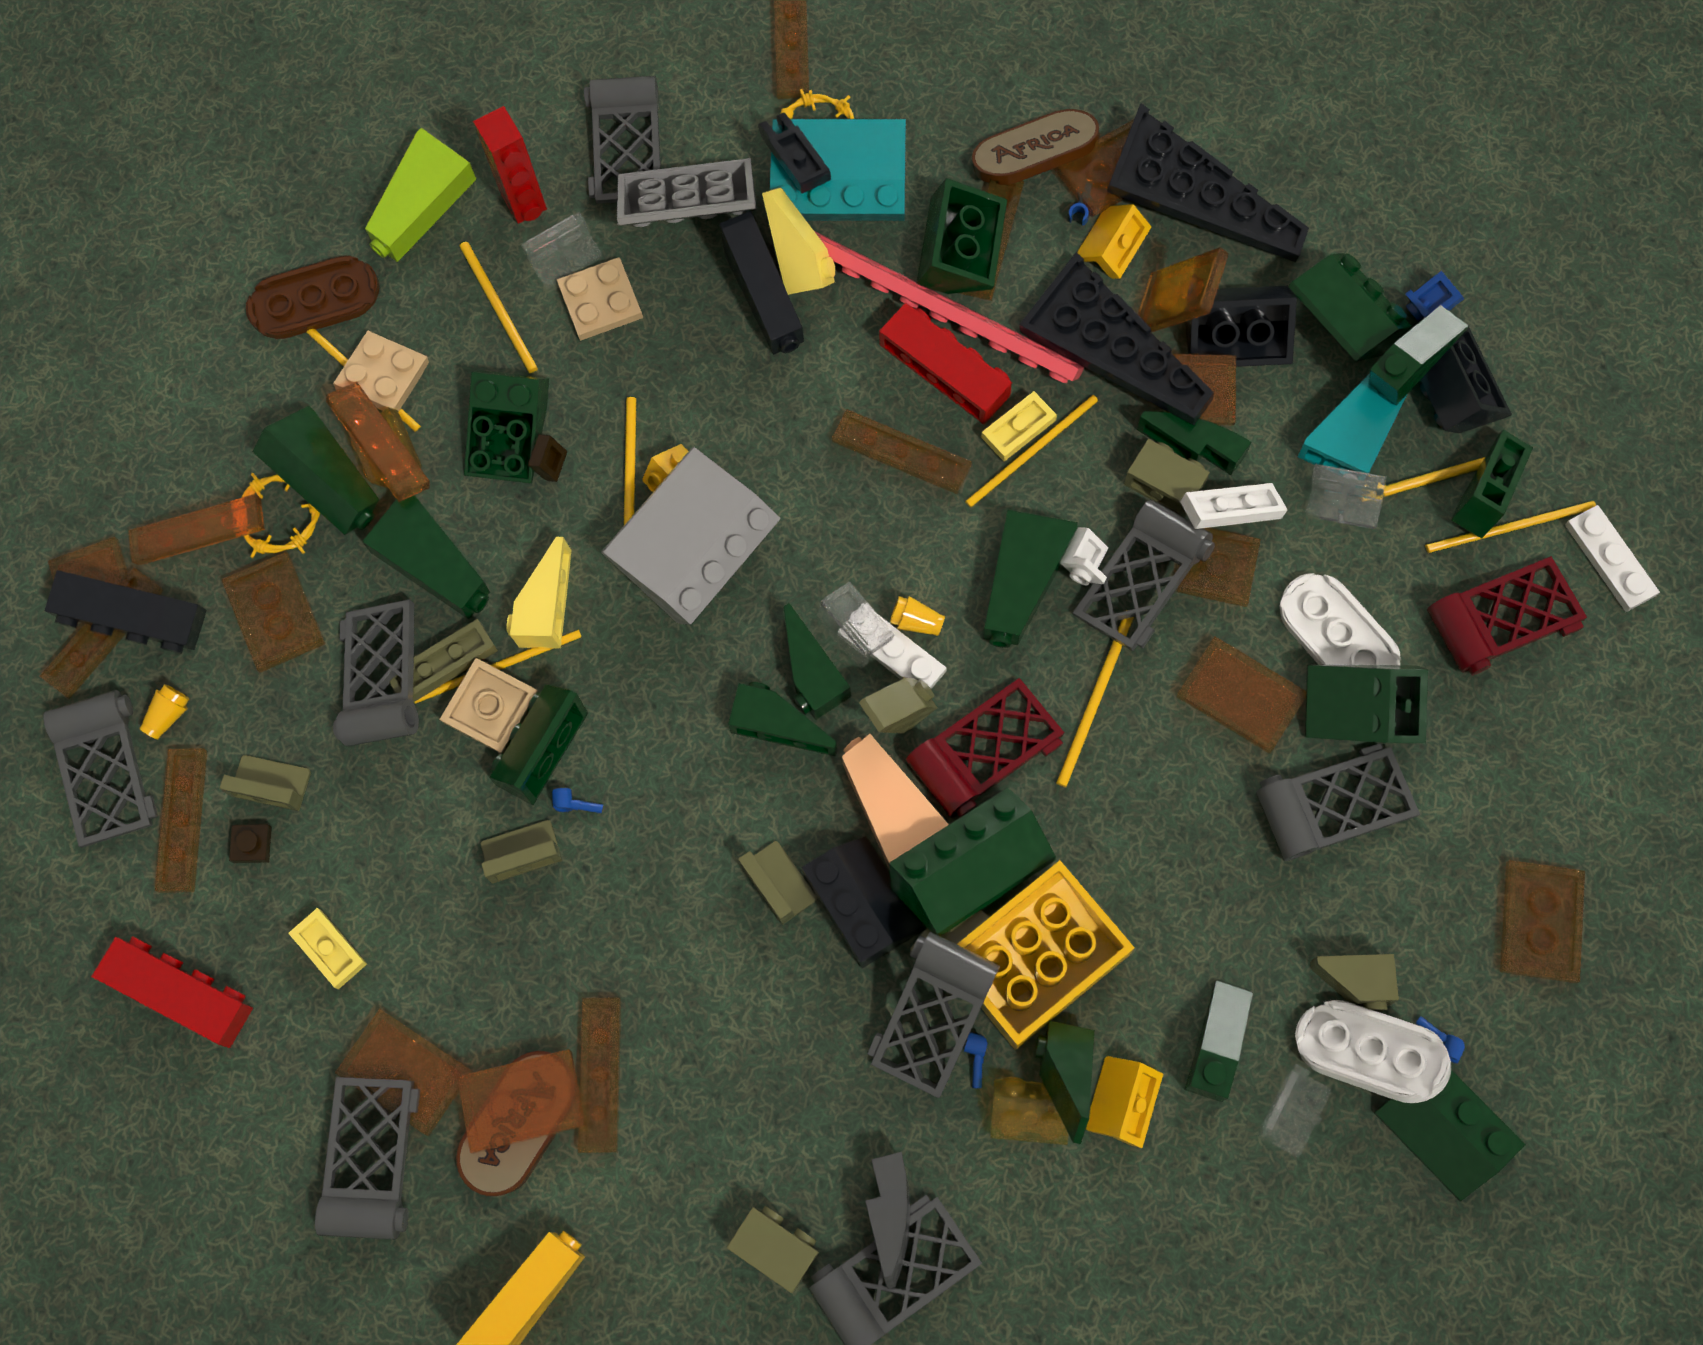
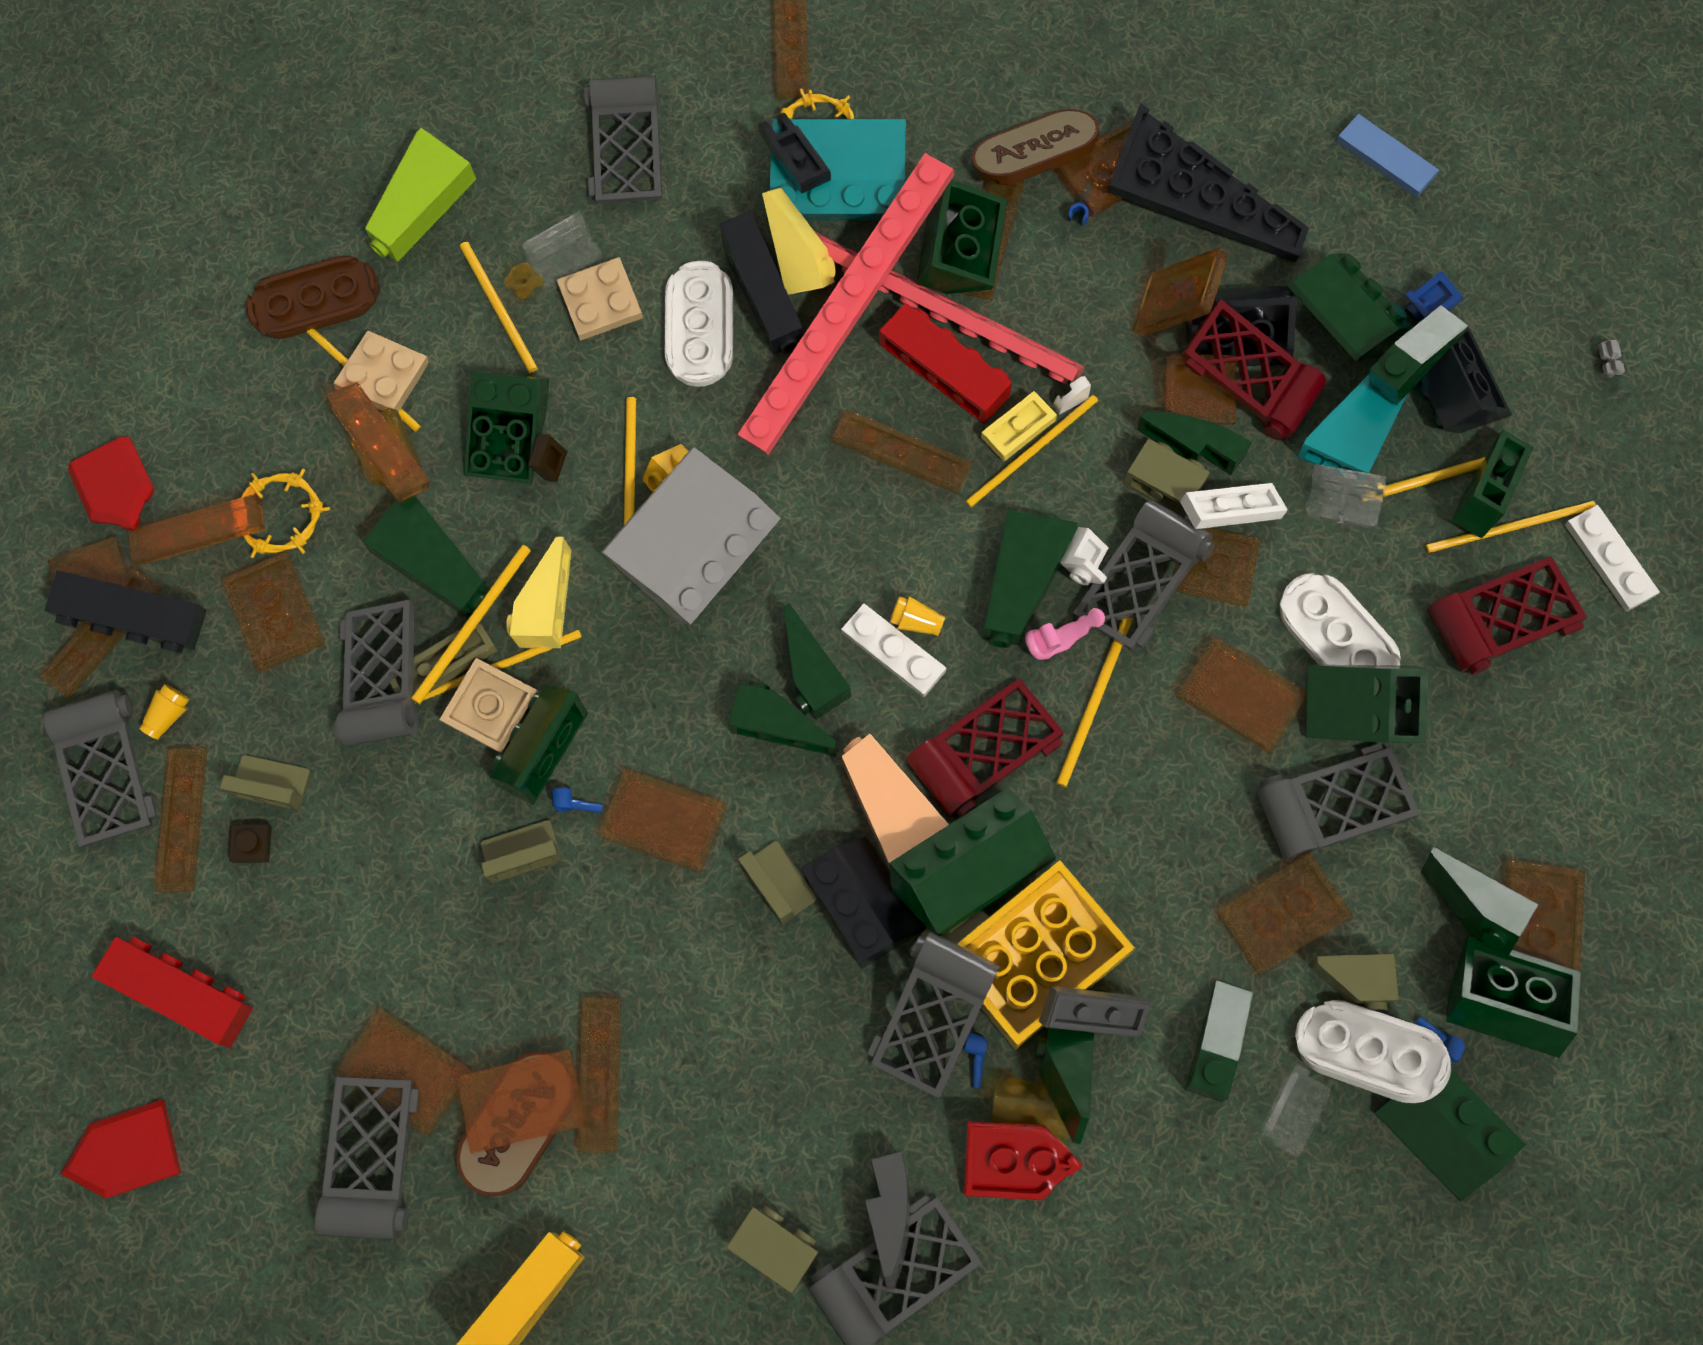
(112, 483): none -> red tile
(125, 1152): none -> red tile
(317, 469): dark green slope -> none
(327, 948): light yellow plate -> none
(470, 625): none -> yellow axle
(510, 164): red brick -> none
(521, 272): none -> clear yellow plate
(663, 820): none -> clear orange tile
(685, 193): light grey slope -> none
(699, 323): none -> white tile
(846, 304): none -> coral plate
(853, 624): clear panel -> none
(899, 705): olive slope -> none
(1015, 1161): none -> red tile
(1048, 641): none -> bright pink piece
(1078, 394): none -> white tile
(1094, 1011): none -> dark grey tile
(1108, 337): black wing -> none
(1115, 239): yellow panel -> none
(1124, 1100): yellow panel -> none
(1284, 913): none -> clear orange tile
(1286, 401): none -> dark red piece
(1387, 155): none -> medium blue tile
(1482, 904): none -> slope
(1515, 998): none -> dark green slope
(1610, 352): none -> light grey piece

